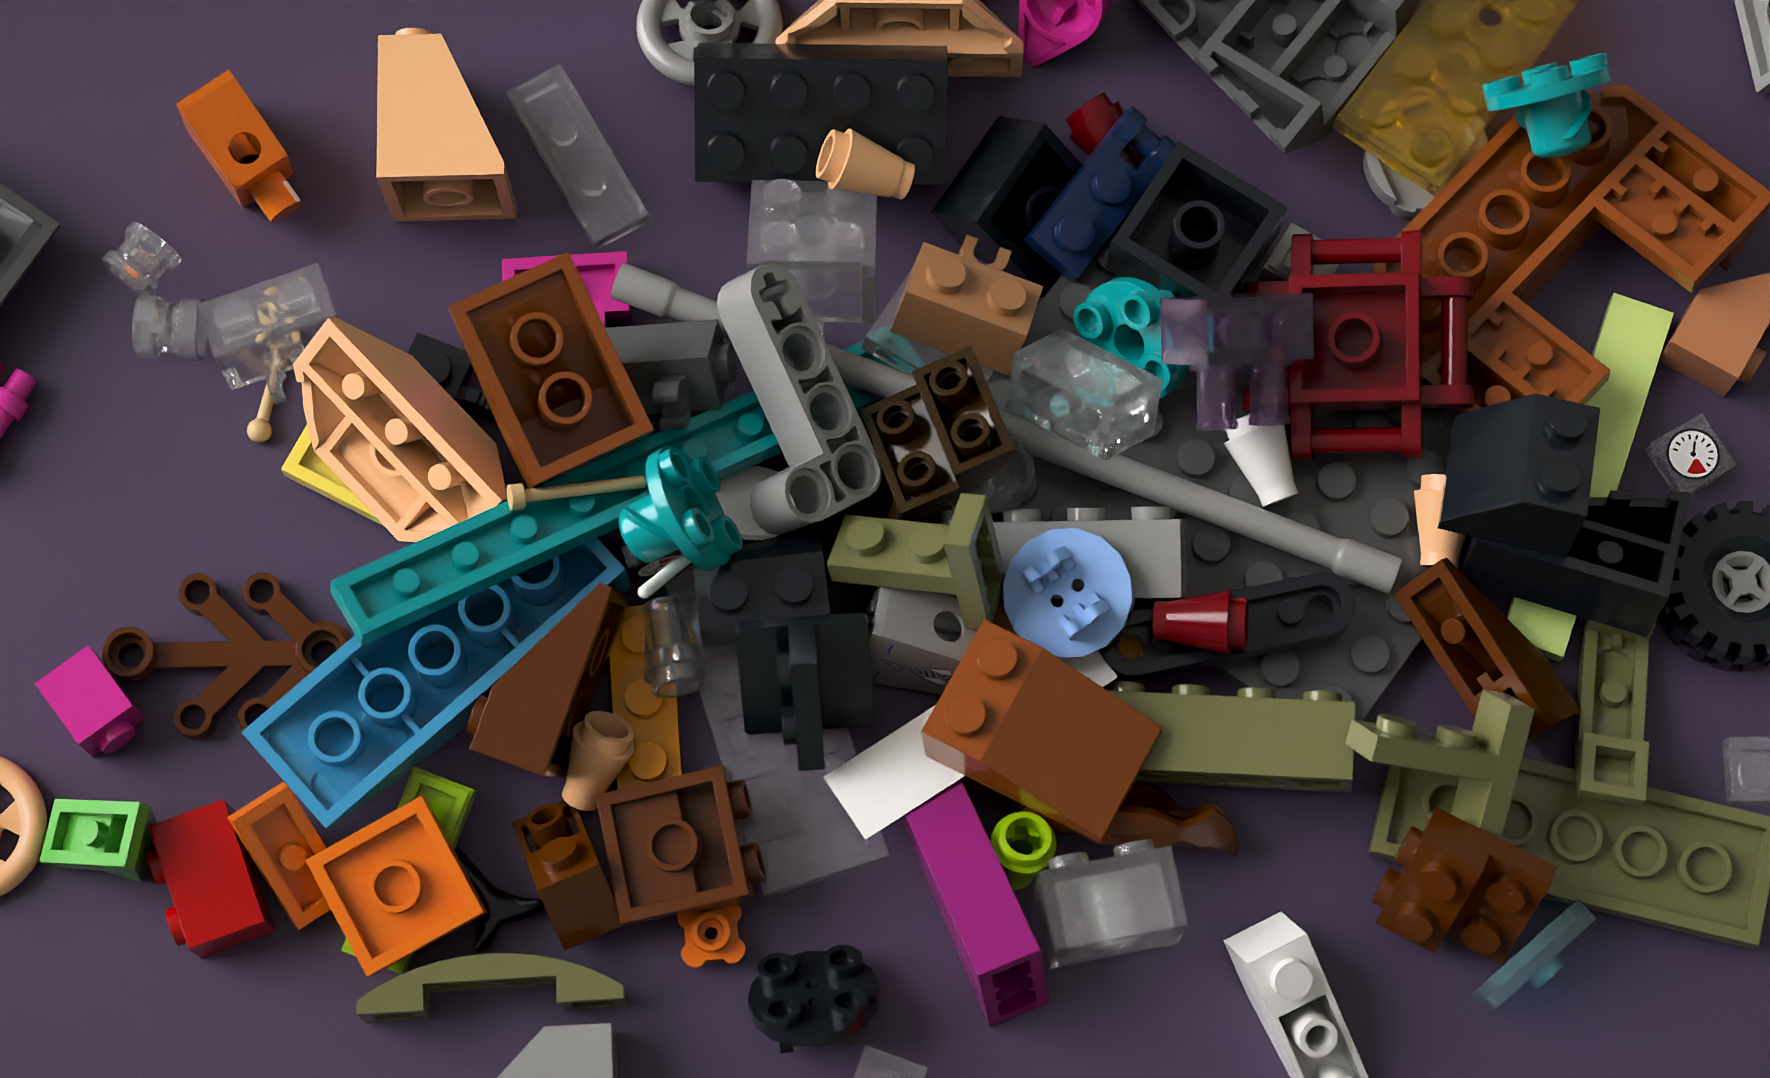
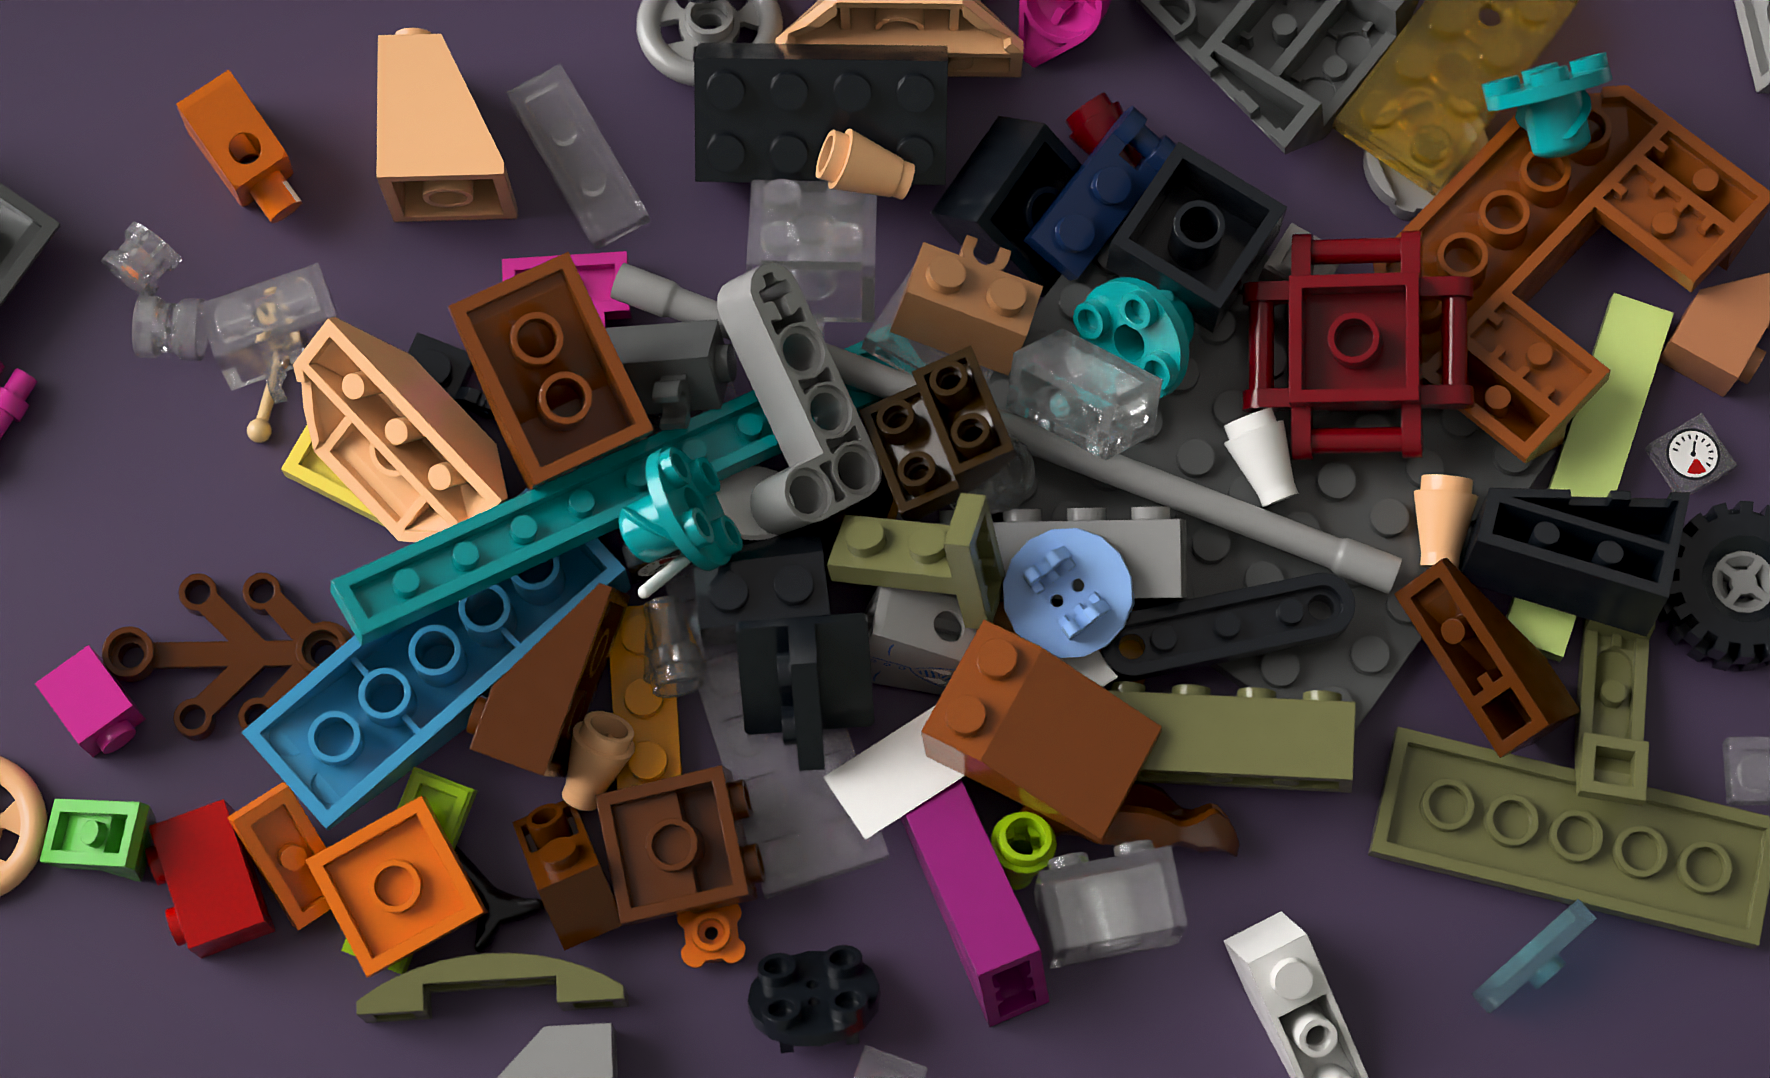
(518, 496): tan piece -> none
(1204, 621): dark red cone -> none
(1236, 332): clear purple brick -> none
(1461, 888): reddish brown plate -> none
(1483, 757): olive bracket -> none
(1521, 473): black slope -> none

